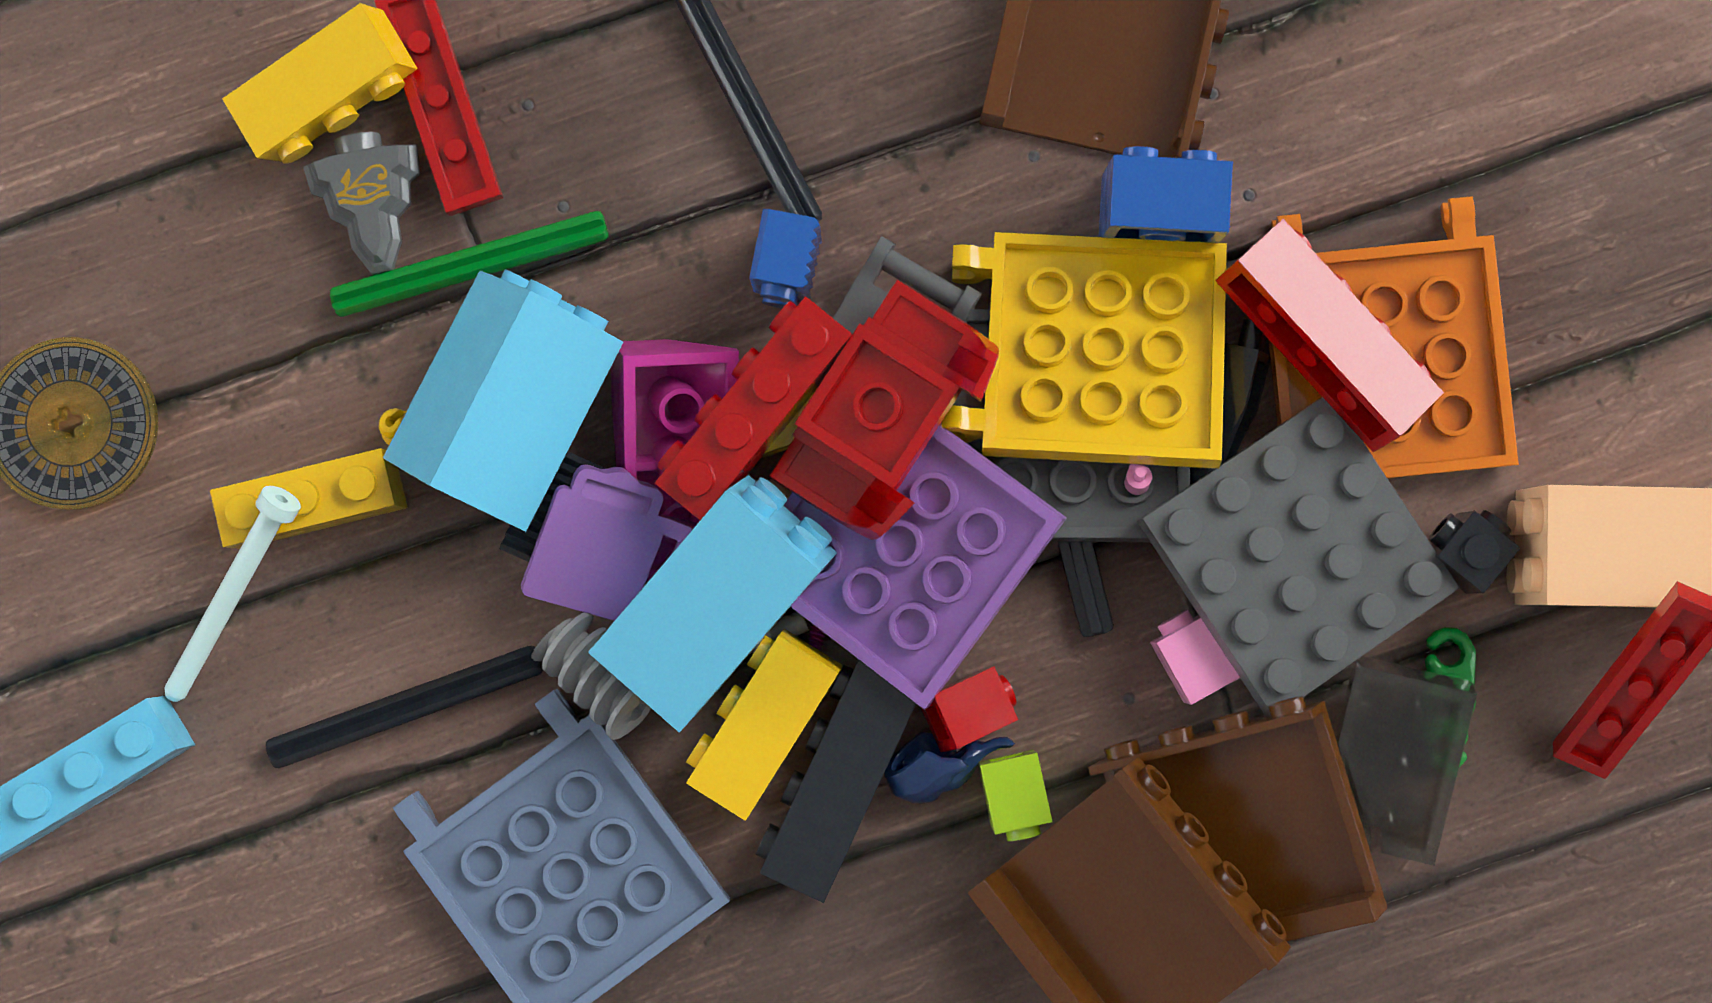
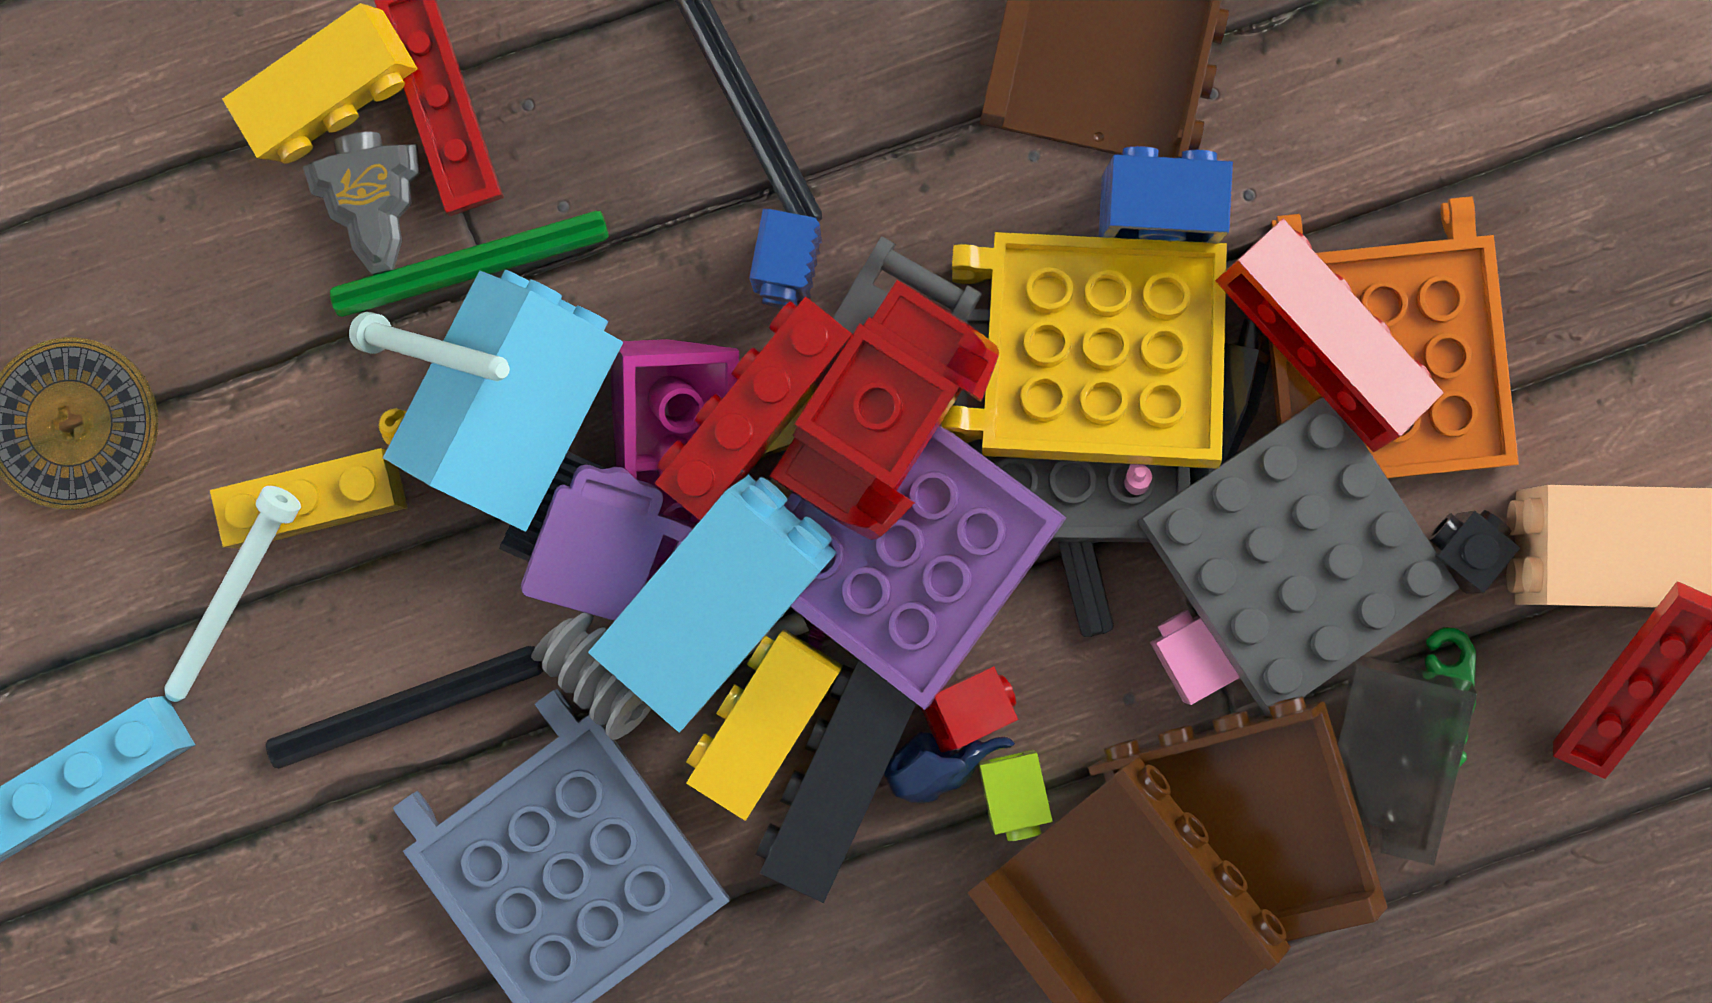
(373, 334): none -> light aqua bar

